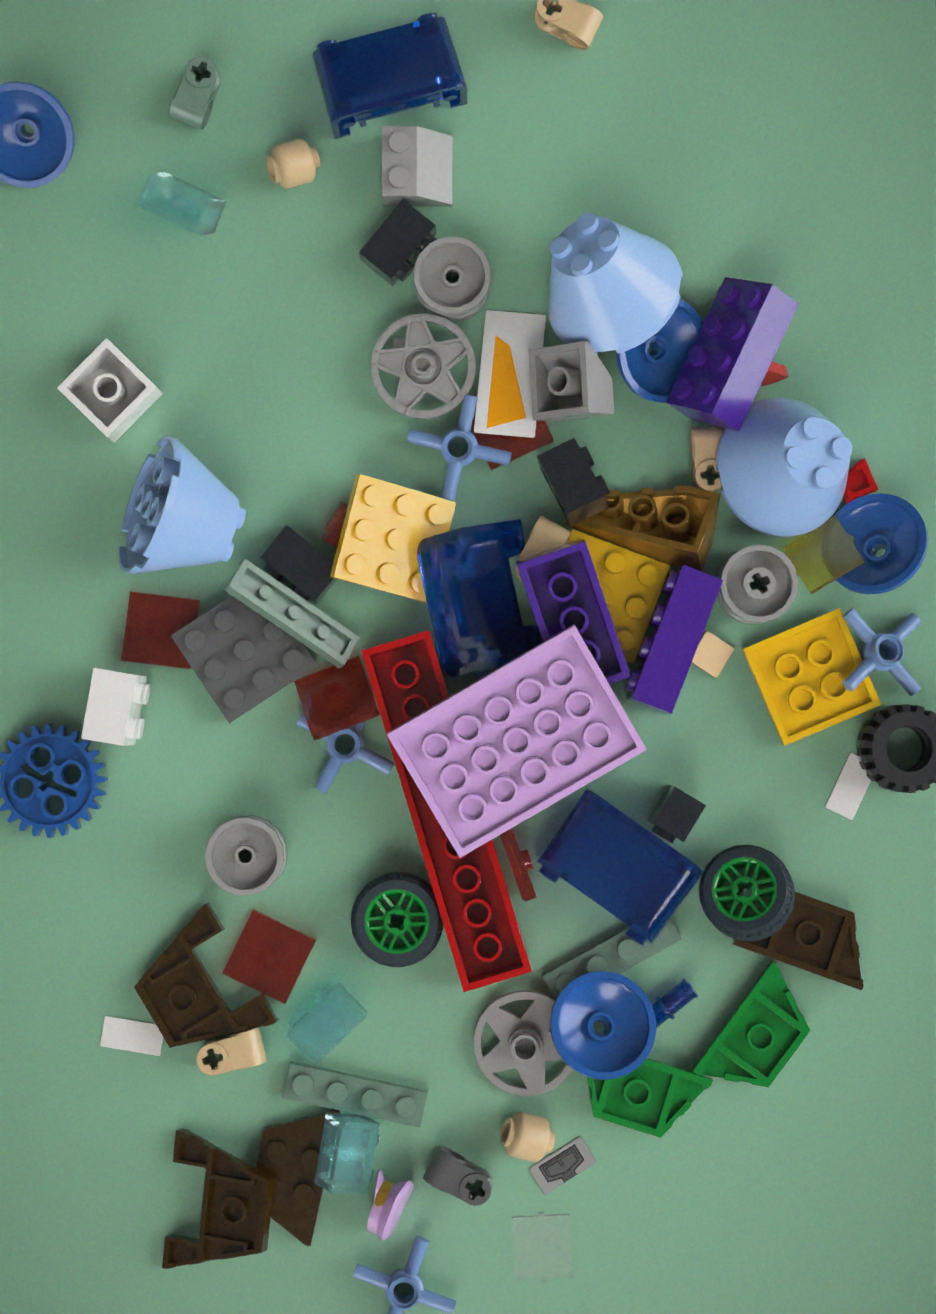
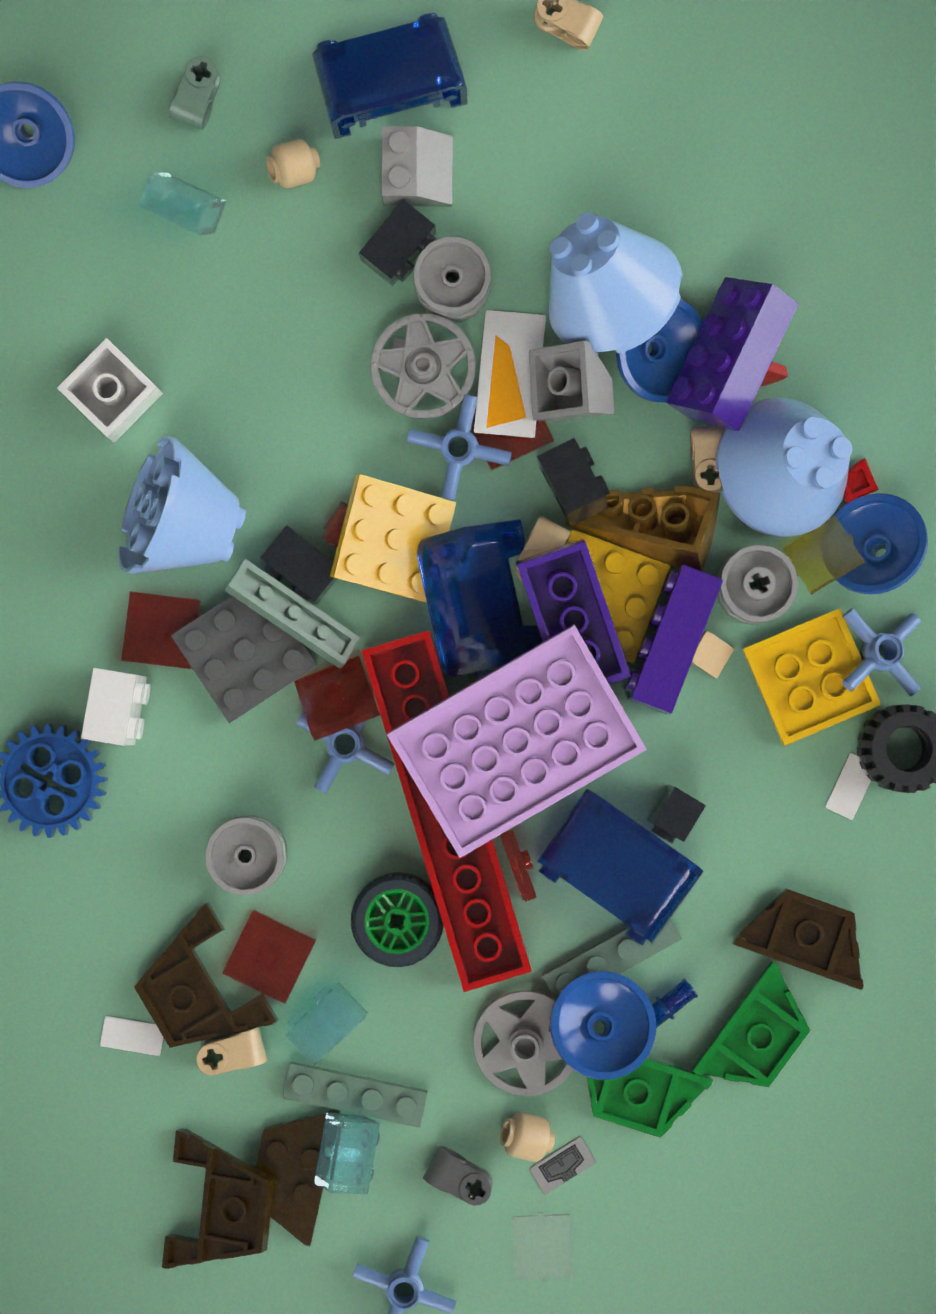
(388, 1205): lavender piece -> none
(756, 871): wheel -> none

